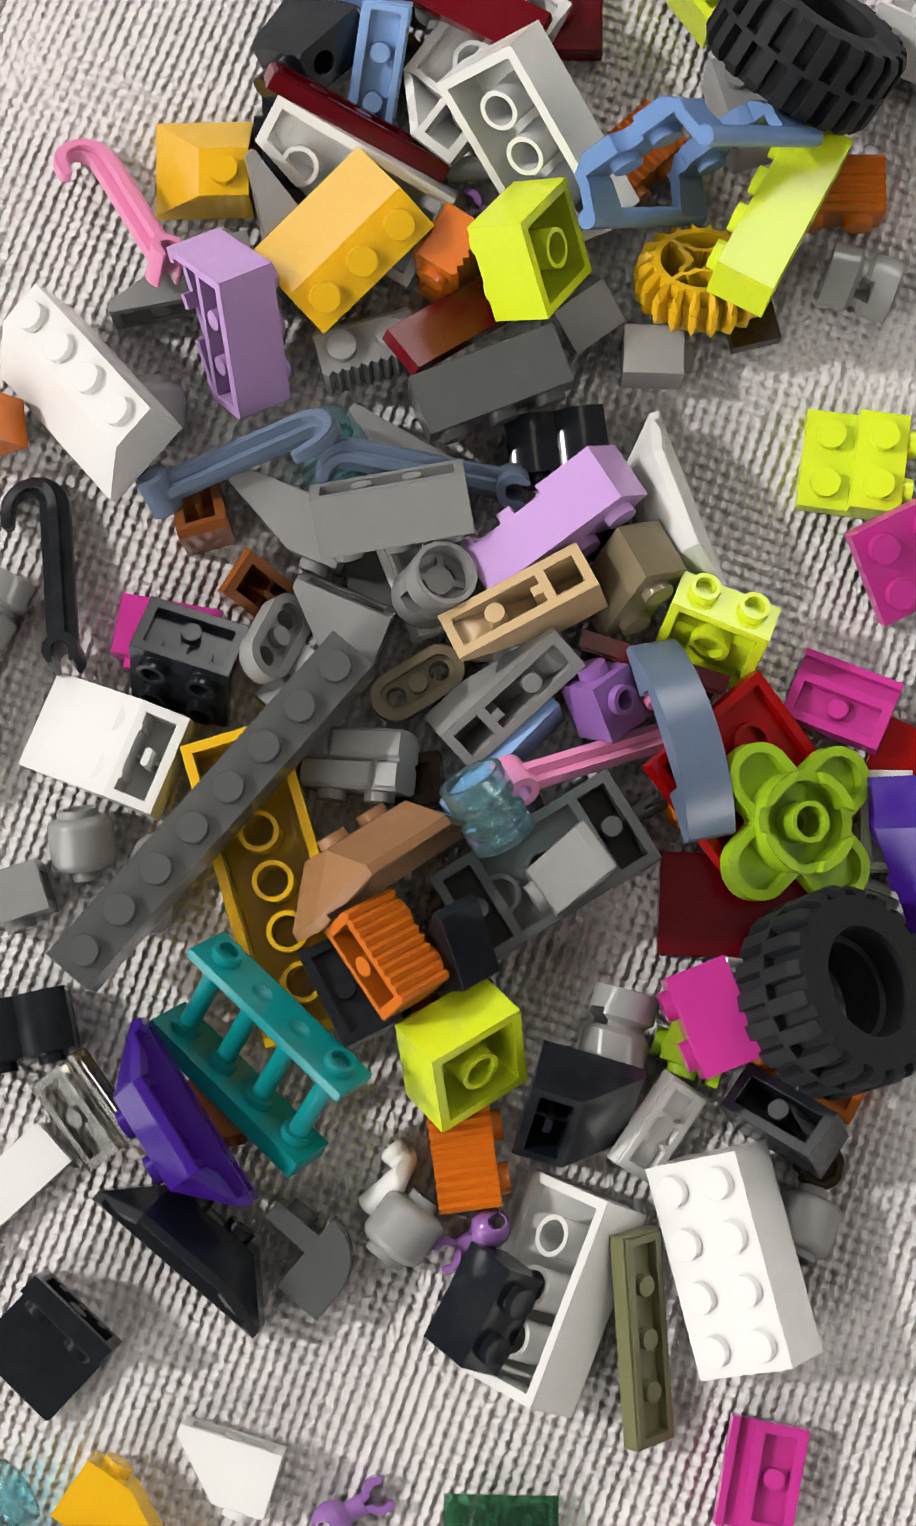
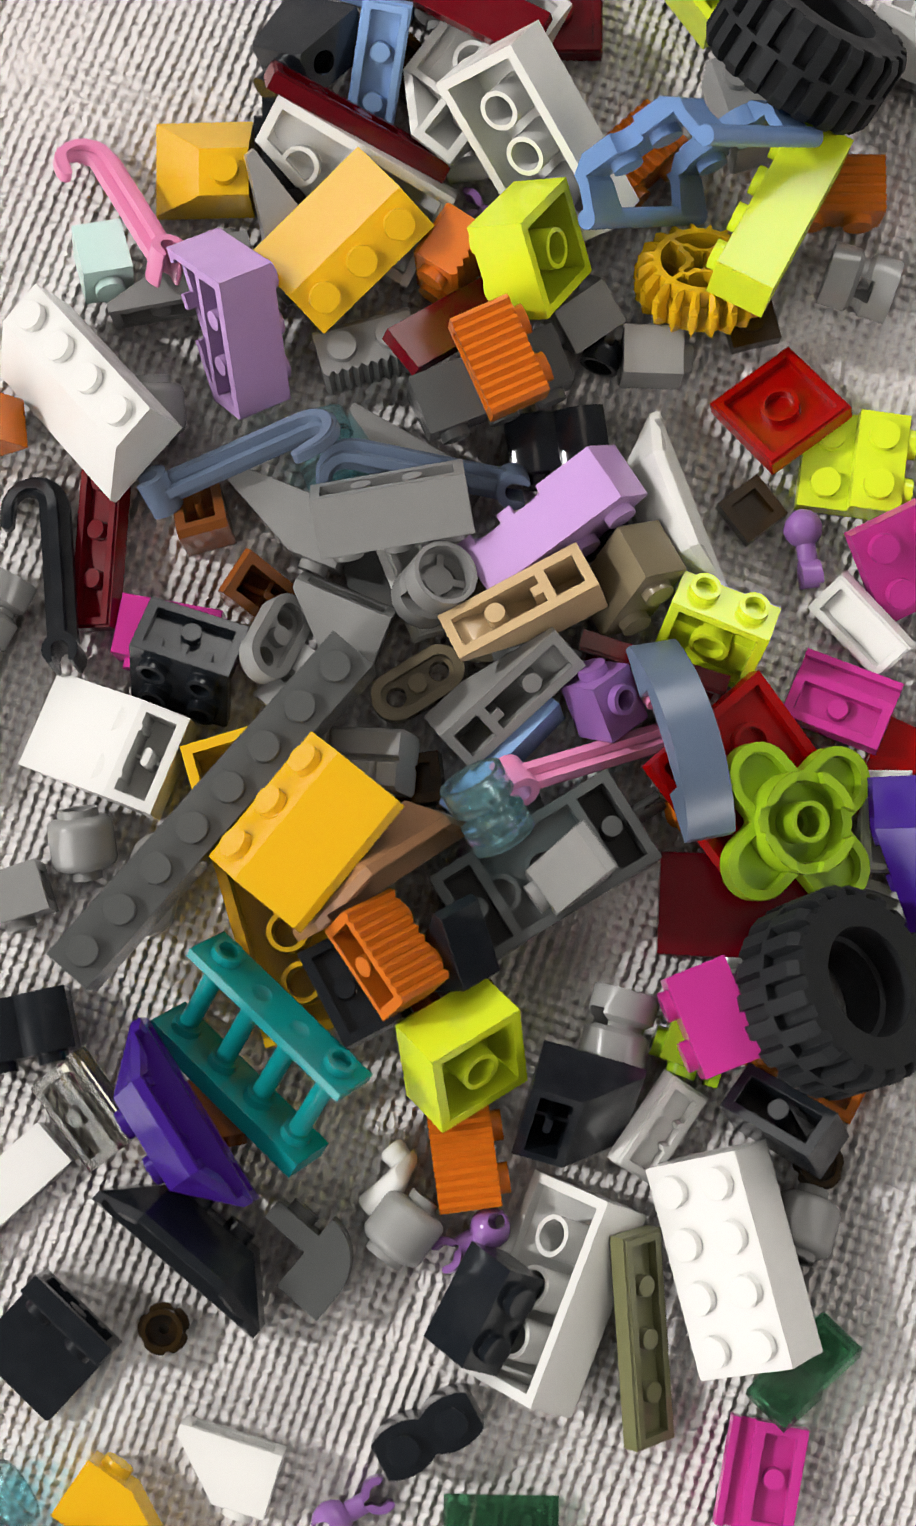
(100, 556): none -> dark red tile
(102, 260): none -> light aqua brick
(153, 1339): none -> dark brown plate
(305, 831): none -> yellow slope
(414, 1436): none -> black brick
(500, 357): none -> orange brick
(602, 358): none -> black hinge
(751, 510): none -> dark brown plate
(781, 410): none -> red tile
(791, 1393): none -> clear green slope
(803, 532): none -> medium lavender arm
(861, 624): none -> white tile

